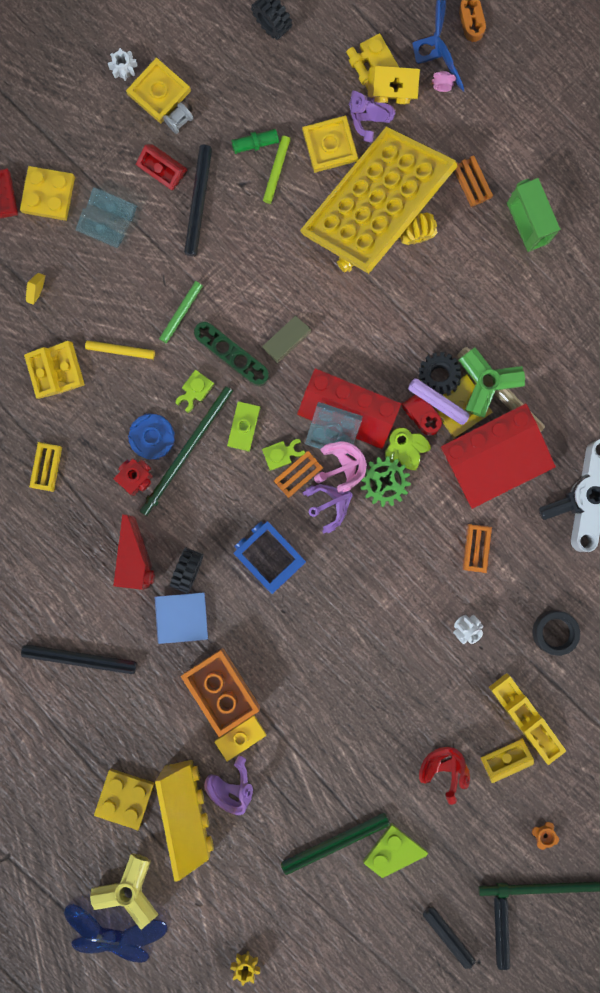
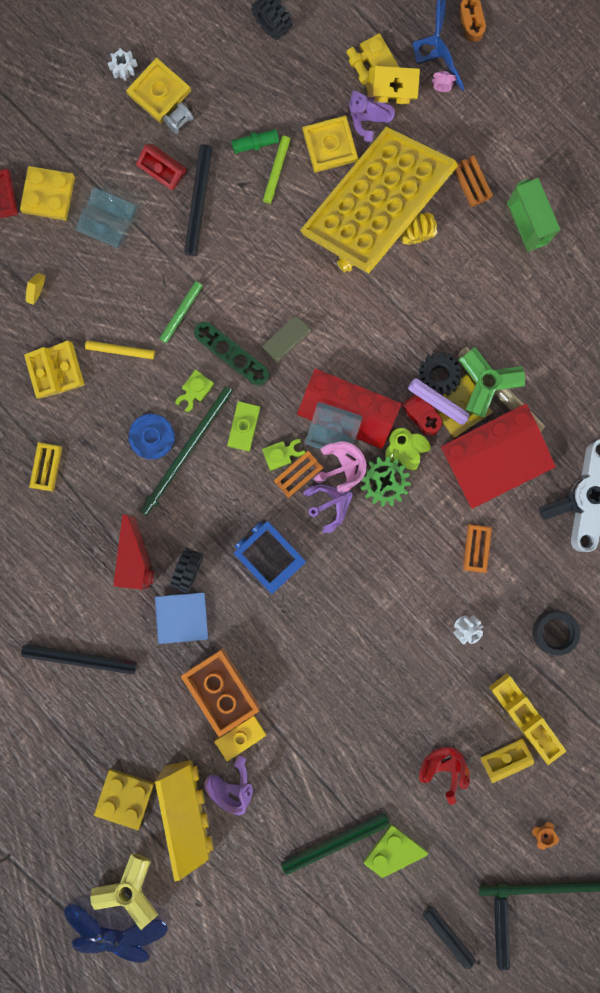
(125, 476): red brick -> none
(245, 975): yellow gear -> none

